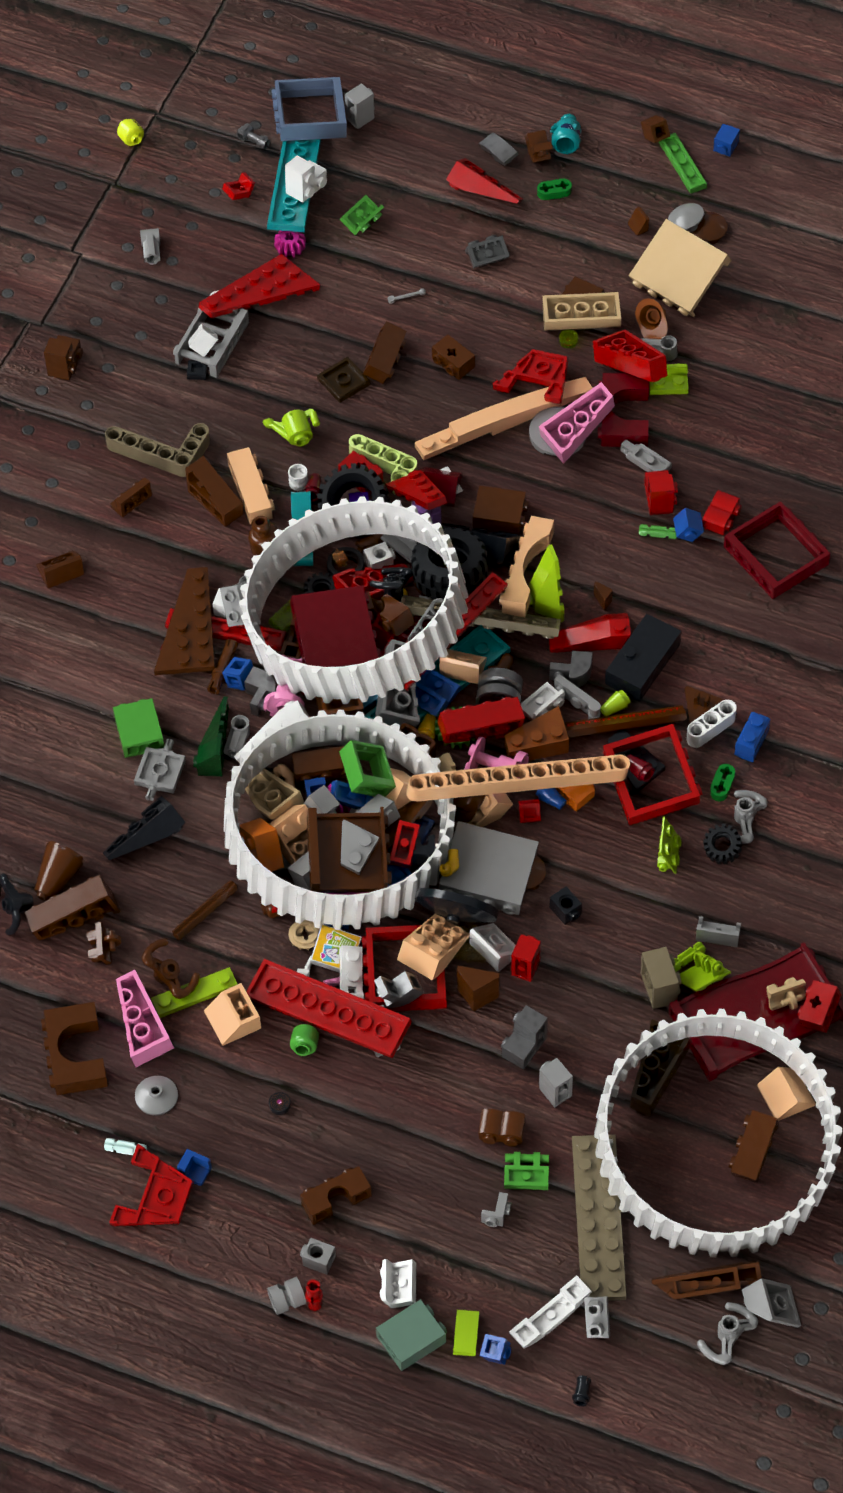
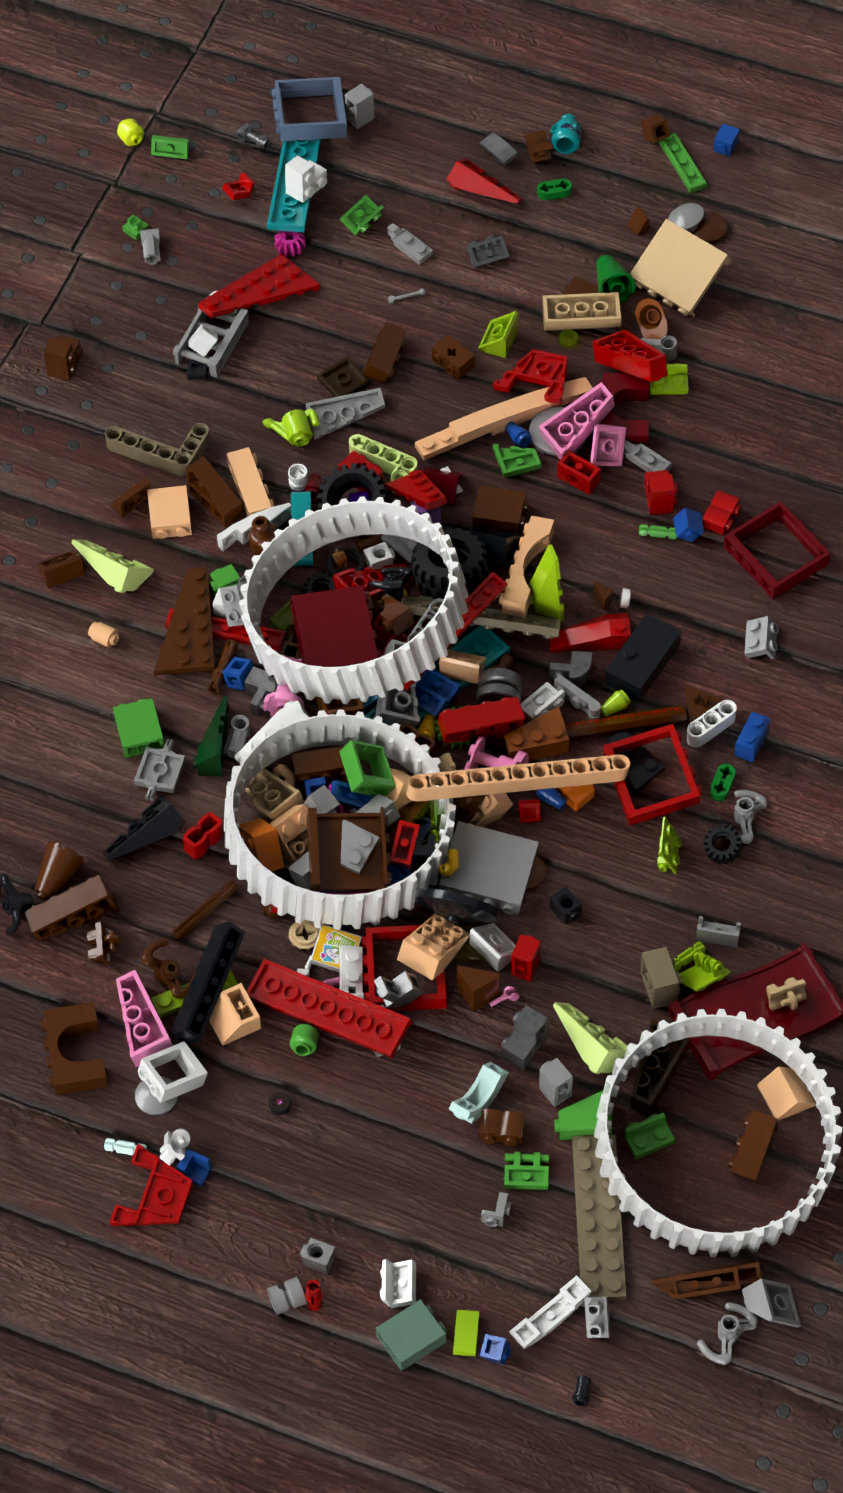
(103, 634): none -> light nougat brick
(115, 570): none -> yellowish green wedge
(134, 226): none -> bright green tile
(169, 512): none -> light nougat brick
(170, 147): none -> bright green tile
(174, 1146): none -> white hips
(187, 1061): none -> white window
(204, 834): none -> red brick
(207, 983): none -> black brick
(223, 577): none -> bright green brick
(241, 529): none -> white slope
(344, 410): none -> light grey wing
(350, 1184): reddish brown arch -> none
(409, 244): none -> light grey hinge
(434, 819): none -> clear neon green piece
(480, 1094): none -> light aqua arch
(500, 335): none -> lime slope
(507, 994): none -> bright pink hand
(516, 460): none -> bright green wing
(519, 435): none -> blue cone
(578, 472): none -> red brick
(579, 1118): none -> bright green slope
(591, 1042): none -> yellowish green wedge
(608, 445): none -> bright pink slope
(614, 278): none -> green cone
(625, 598): none -> white tile
(641, 769): dark red cone -> none
(648, 1135): none -> bright green bracket
(761, 637): none -> light grey bracket
(821, 1016): red brick -> none

